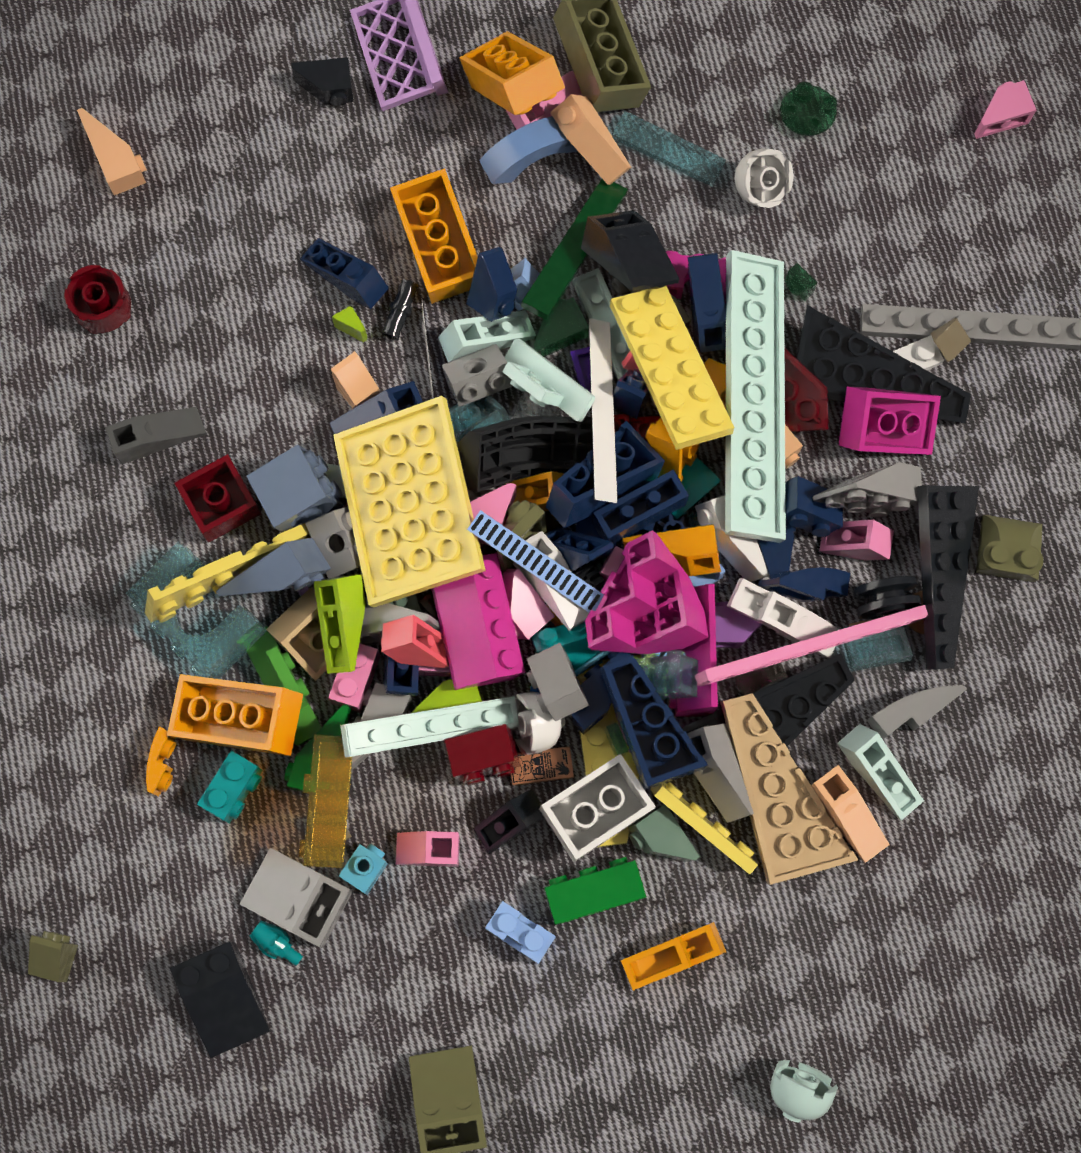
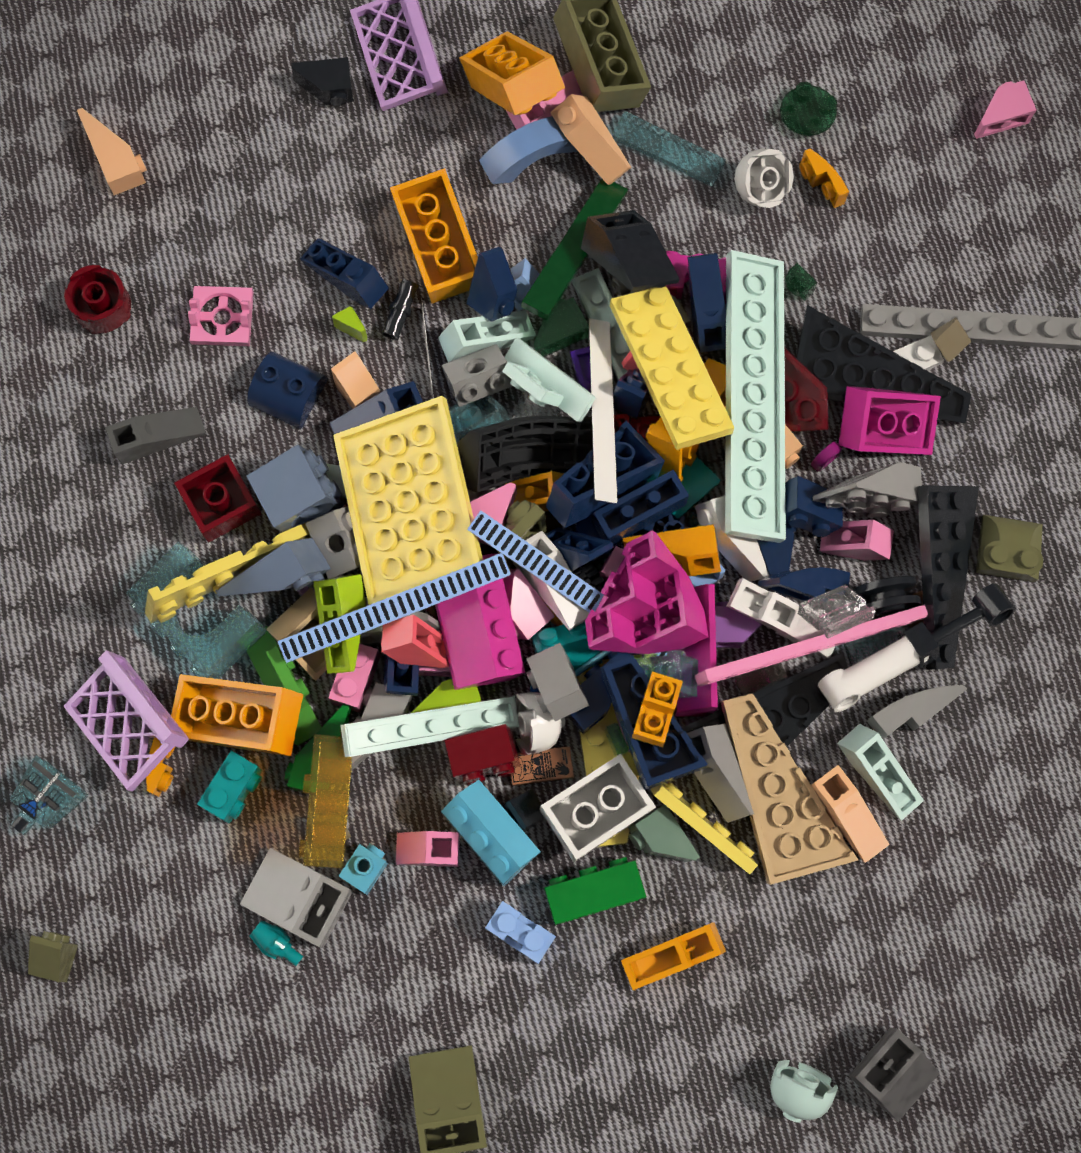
(44, 796): none -> clear light blue torso
(146, 706): none -> lavender fence
(201, 295): none -> bright pink piece
(220, 998): black slope -> none
(285, 389): none -> dark blue brick
(394, 607): none -> light blue sticker
(490, 832): none -> medium azure slope
(657, 709): none -> light orange slope
(820, 172): none -> light orange slope
(826, 456): none -> magenta tile
(836, 611): none -> clear plate
(894, 1073): none -> flat silver slope
(916, 648): none -> piece

